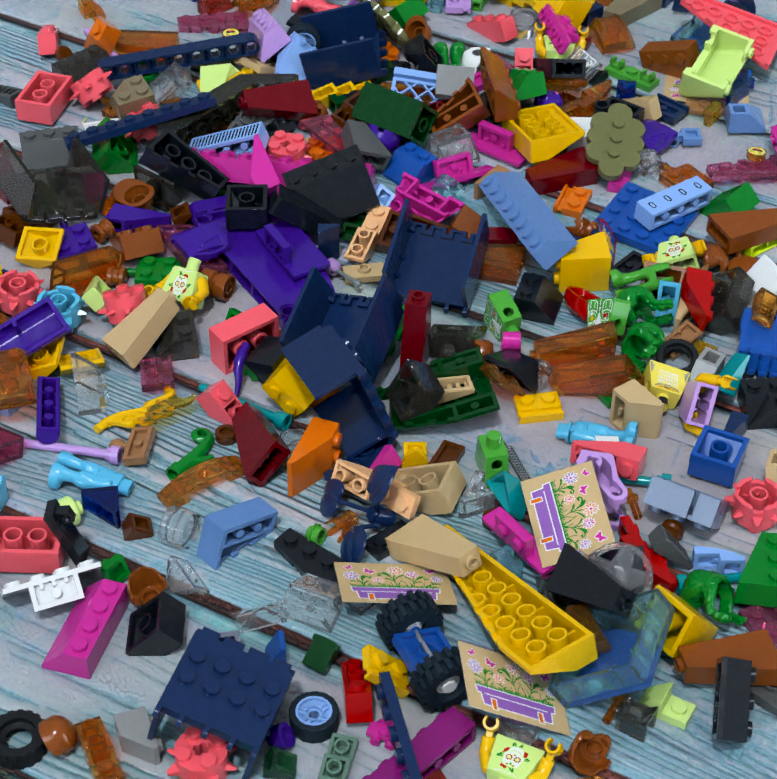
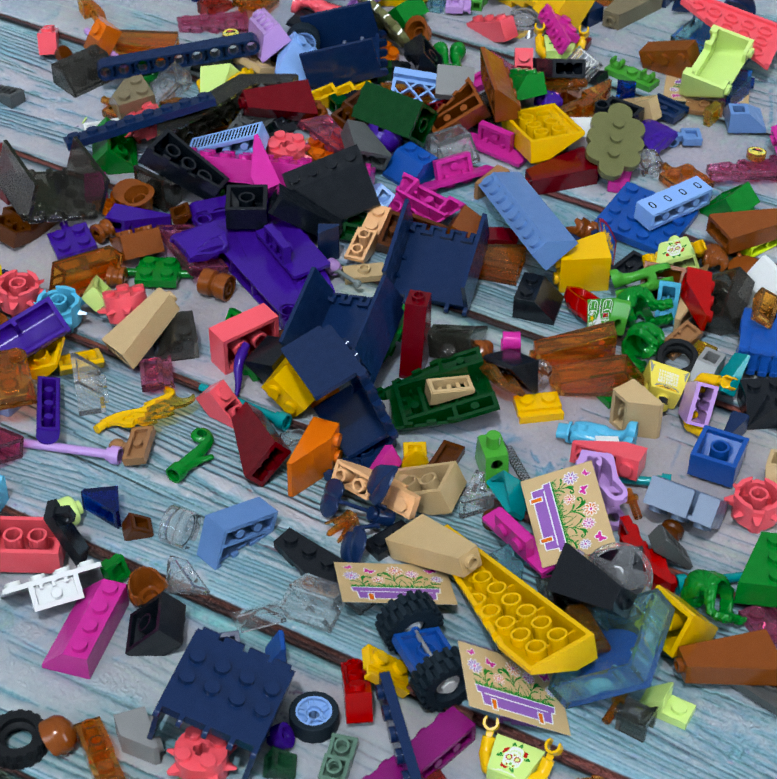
(39, 246): yellow slope -> none
(44, 97): coral brick -> none
(45, 148): dark grey slope -> none
(87, 476): medium azure piece -> none
(91, 87): coral brick -> none
(186, 284): torso -> none
(199, 477): clear orange slope -> none
(225, 435): reddish brown tile -> none
(316, 534): bright green plate -> none
(321, 653): dark green tile -> none
(378, 732): dark pink piece -> none
(414, 390): clear smoke slope -> none
(447, 186): clear light blue leg -> none
(470, 59): white piece -> none
(501, 314): bright green torso -> none
(519, 731): clear hair -> none
(572, 201): orange plate -> none
(589, 752): dark orange hair -> none
(610, 34): clear orange slope -> none
(717, 559): light blue slope -> none
(733, 699): black slope -> none

